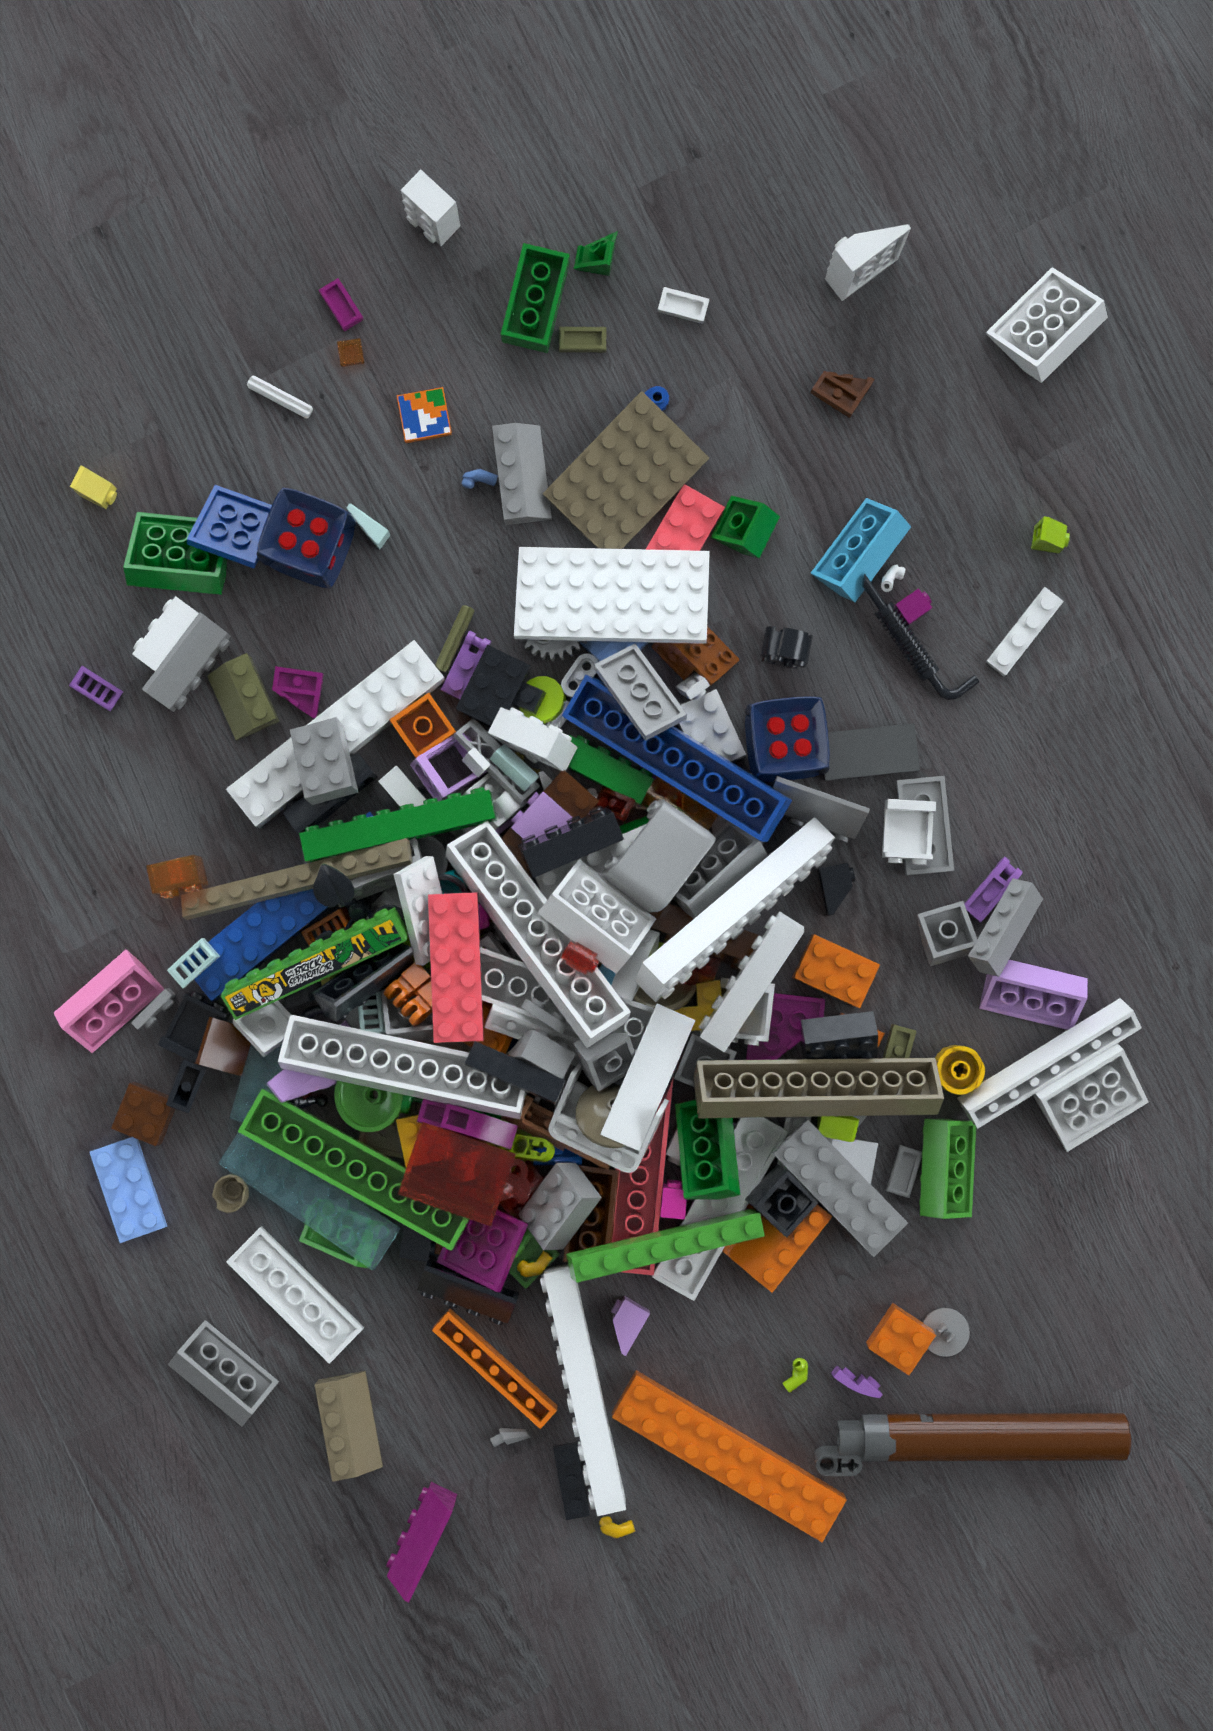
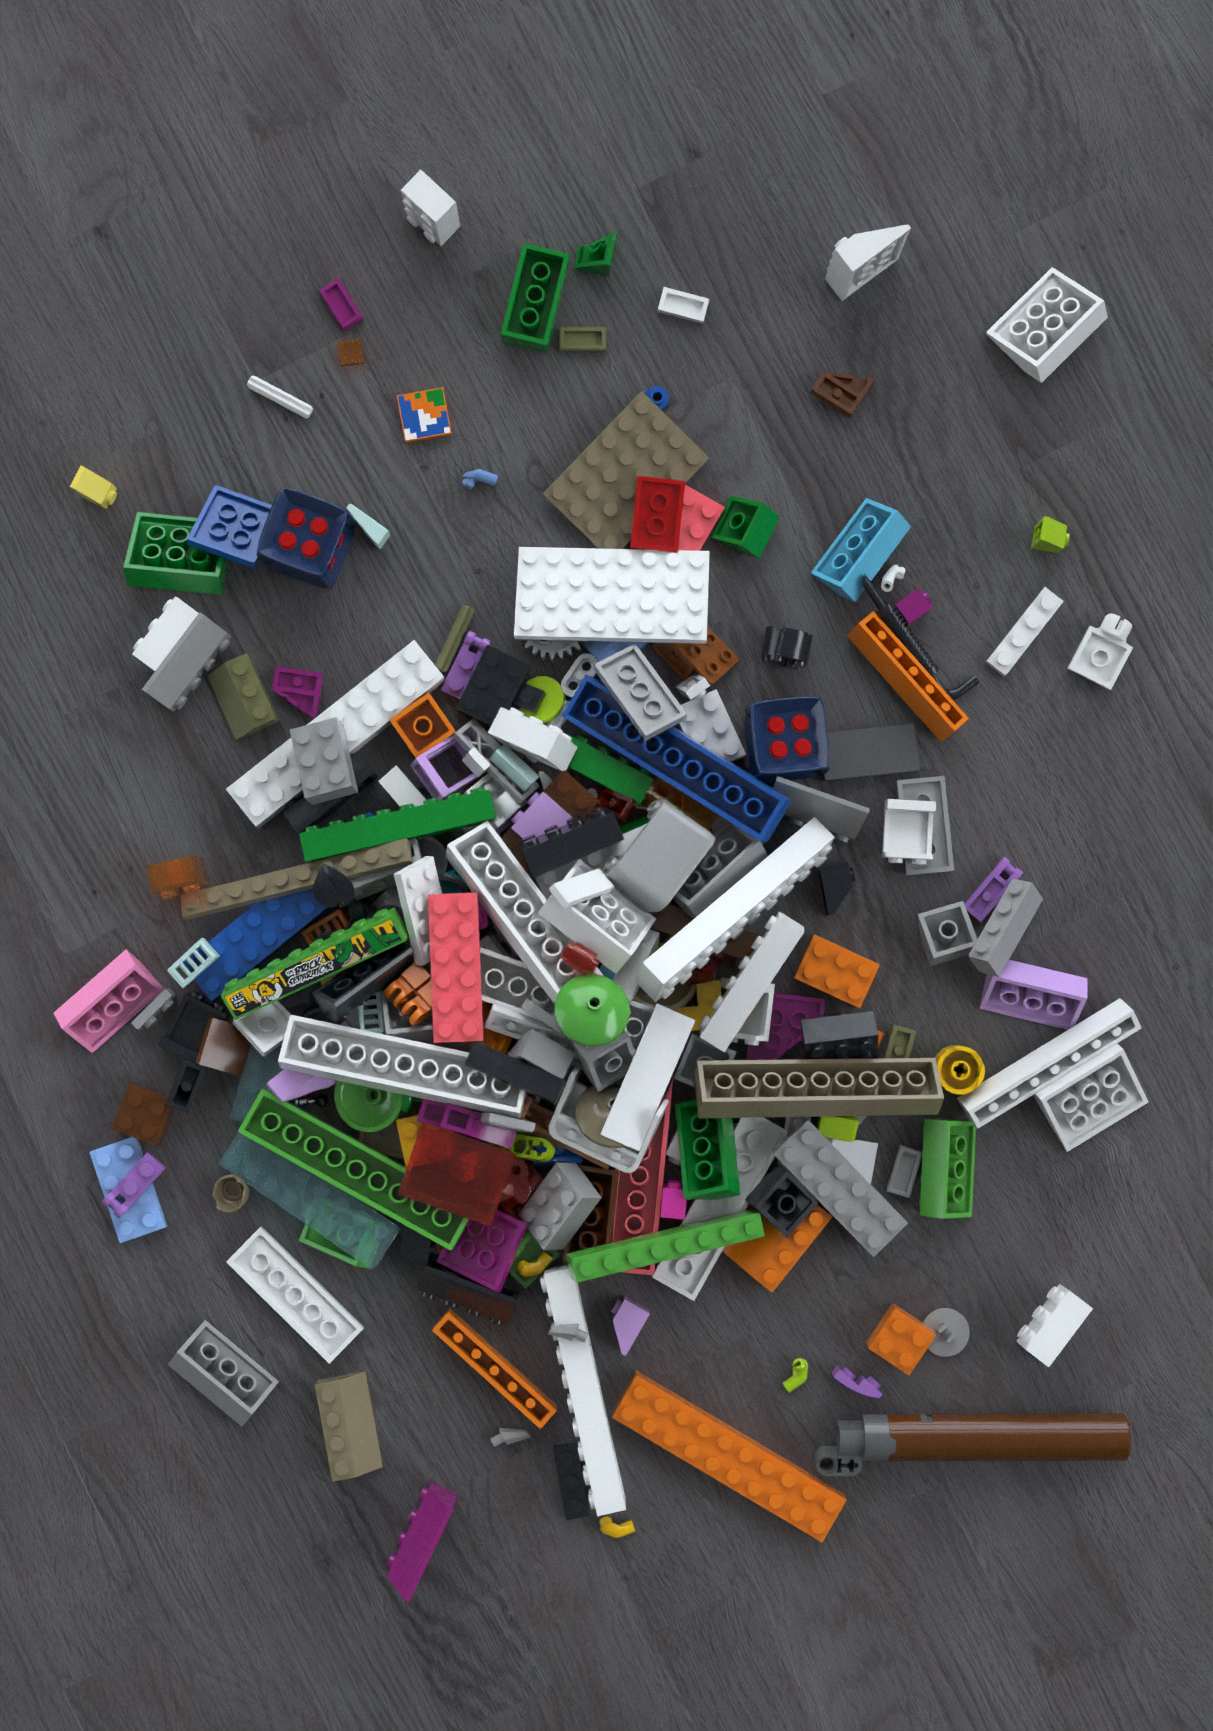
(100, 681): medium lavender slope -> none
(134, 1184): none -> medium lavender plate
(507, 1122): none -> light grey tile
(521, 473): light grey slope -> none
(568, 1332): none -> light grey bar
(581, 888): none -> white tile
(587, 1023): none -> bright green dish
(657, 514): none -> red plate
(907, 676): none -> orange brick
(1053, 1324): none -> white brick
(1103, 652): none -> white plate

